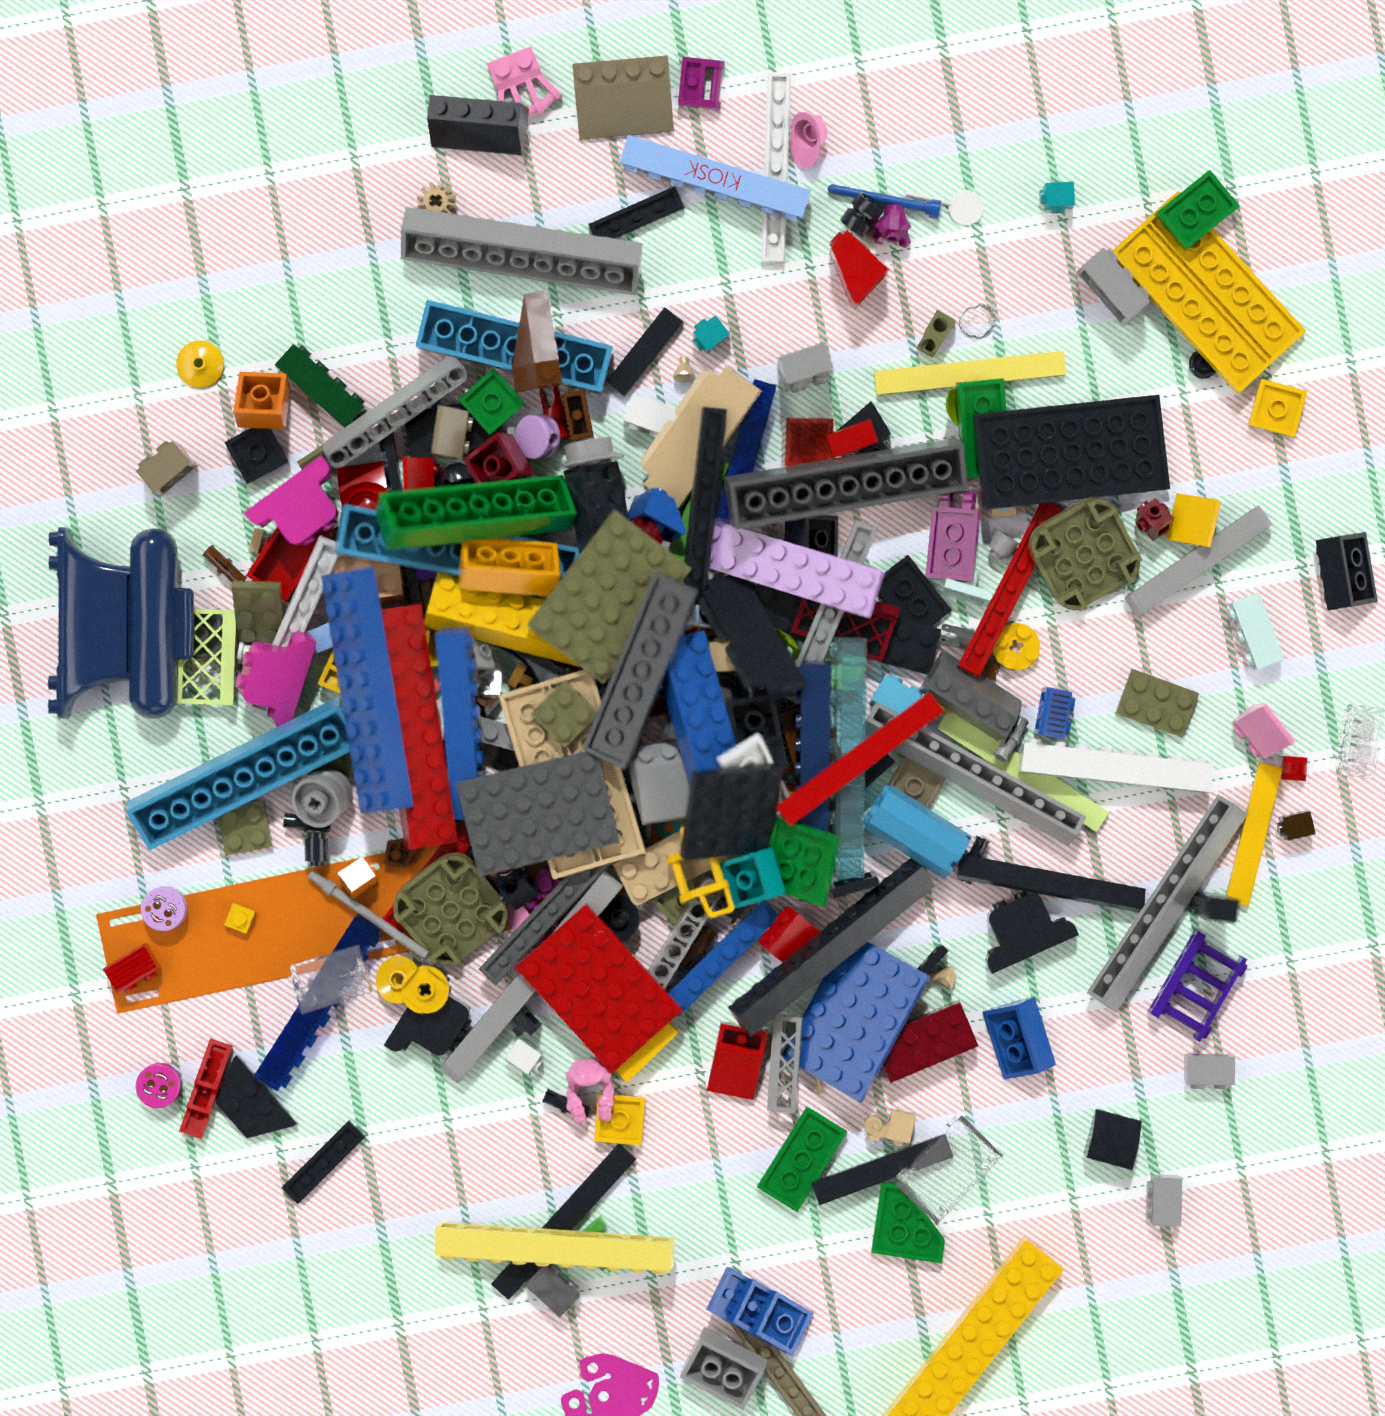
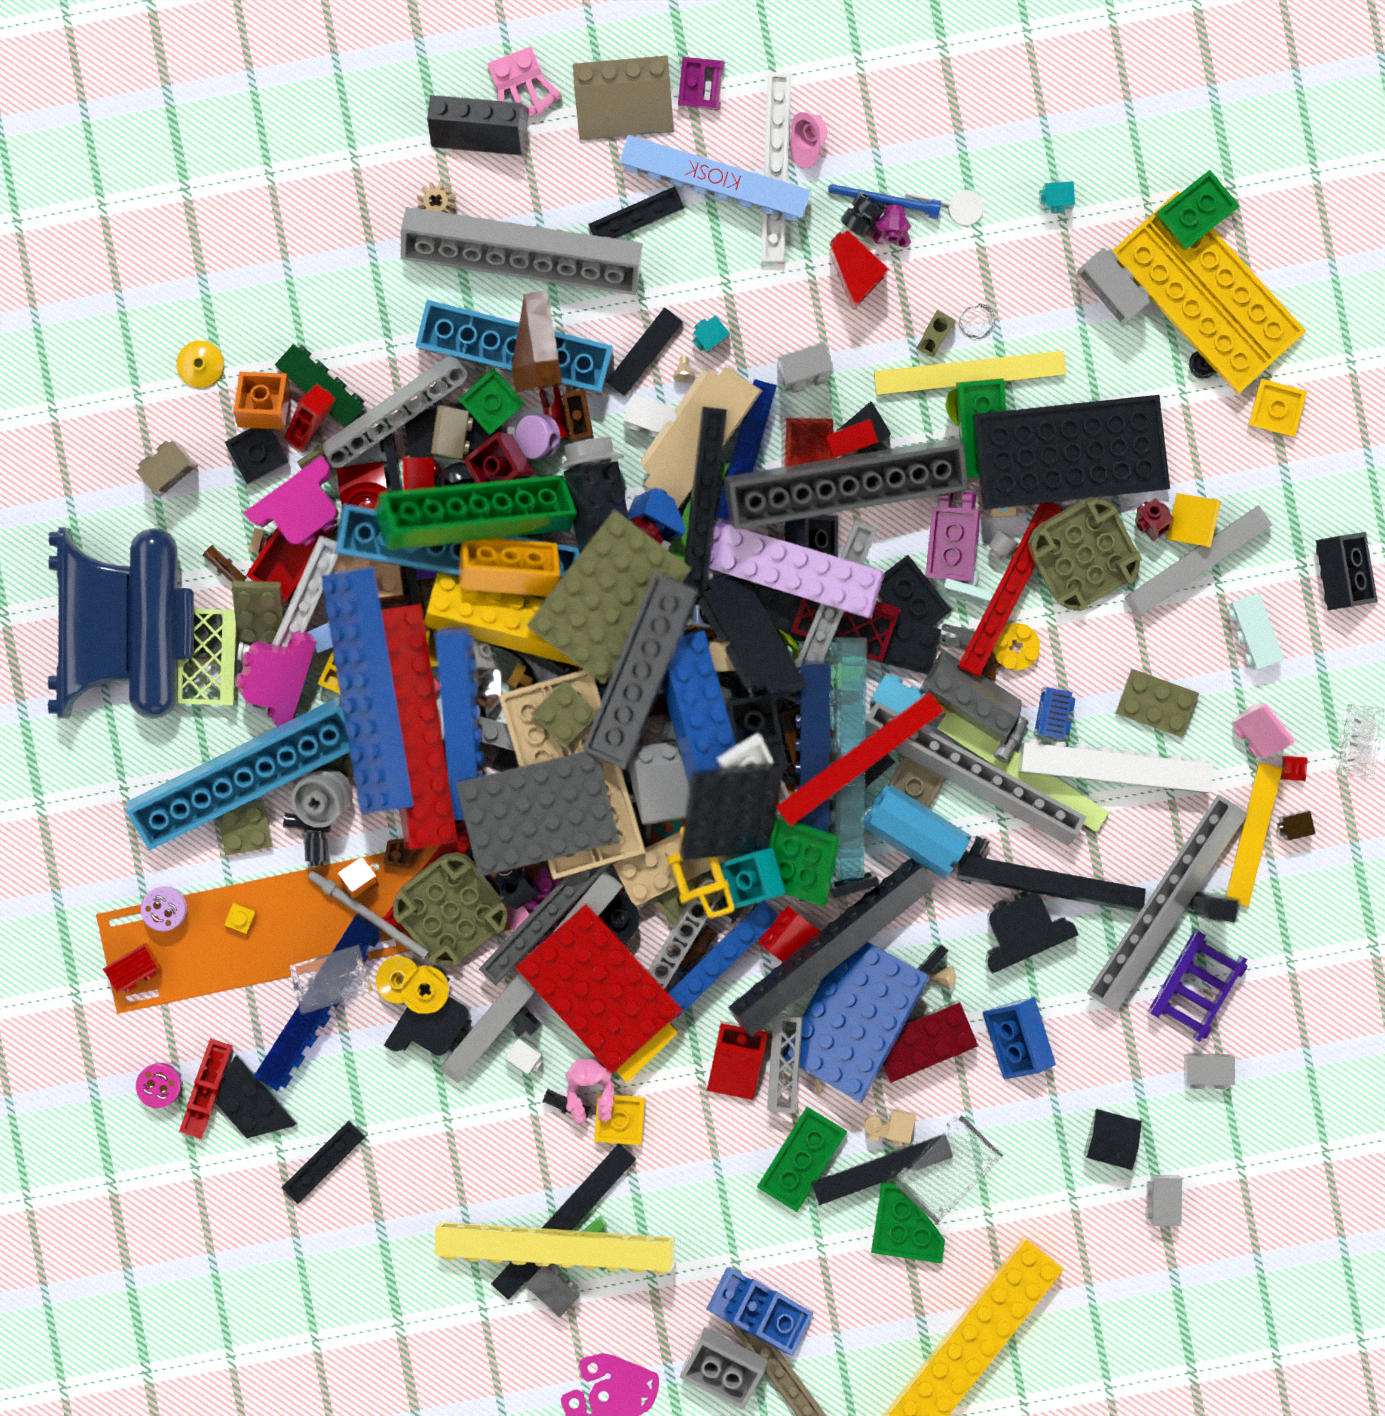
(308, 417): none -> red slope

